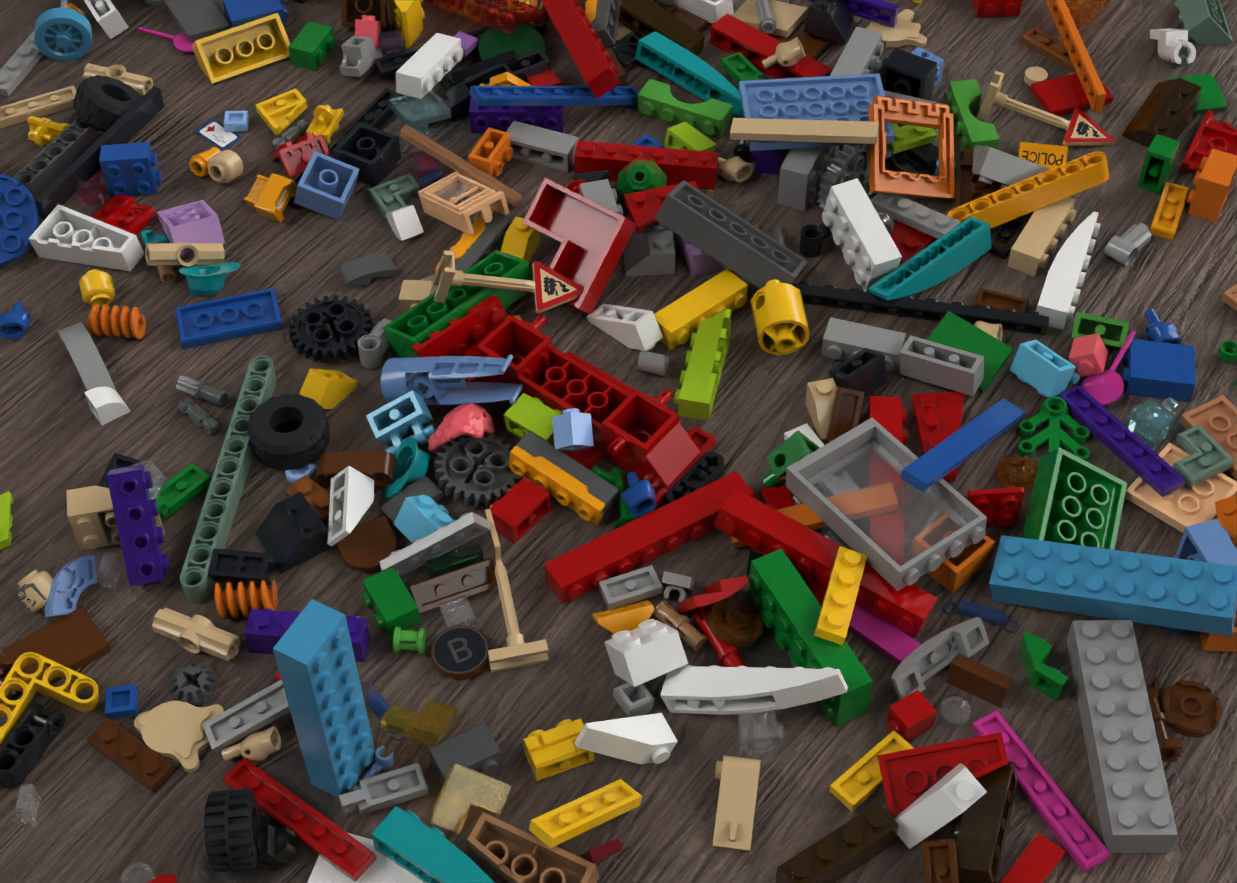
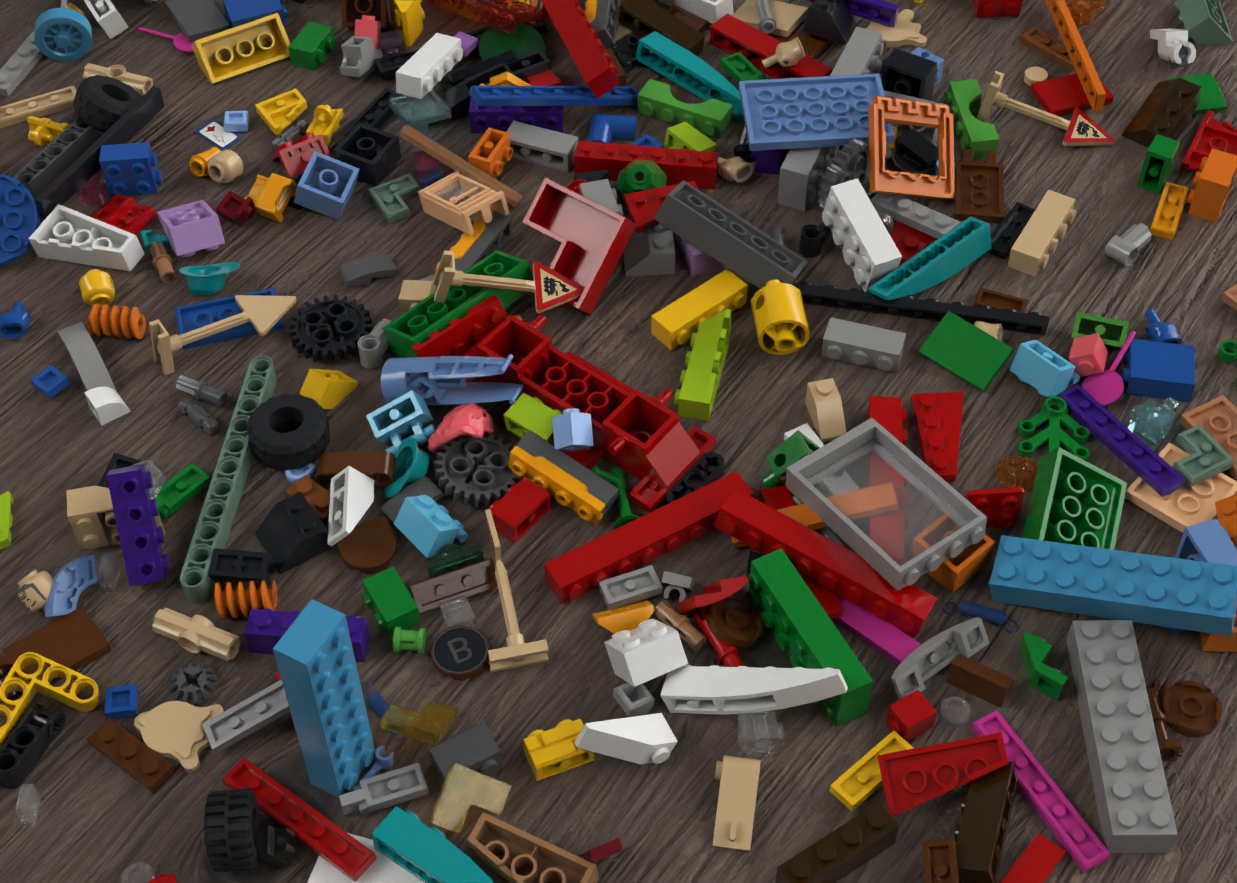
(50, 381): none -> blue plate
(170, 253): tan piece -> none
(236, 208): none -> dark red bracket
(255, 746): tan piece -> none
(257, 309): none -> tan piece
(405, 222): white brick -> none
(436, 544): light grey plate -> none
(520, 240): yellow slope -> none
(585, 813): yellow plate -> none
(608, 127): none -> blue brick
(628, 325): white slope -> none
(639, 496): blue piece -> none
(653, 363): light grey brick -> none
(804, 130): tan tile -> none
(840, 596): yellow plate -> none
(844, 412): reddish brown tile -> none
(861, 372): black brick -> none
(911, 137): lime plate -> none
(939, 805): white slope -> none
(941, 365): light grey brick -> none
(962, 445): blue tile -> none
(1002, 167): light grey slope -> none
(1036, 191): light orange beam -> none
(1043, 154): light orange panel -> none
(1067, 274): white slope -> none

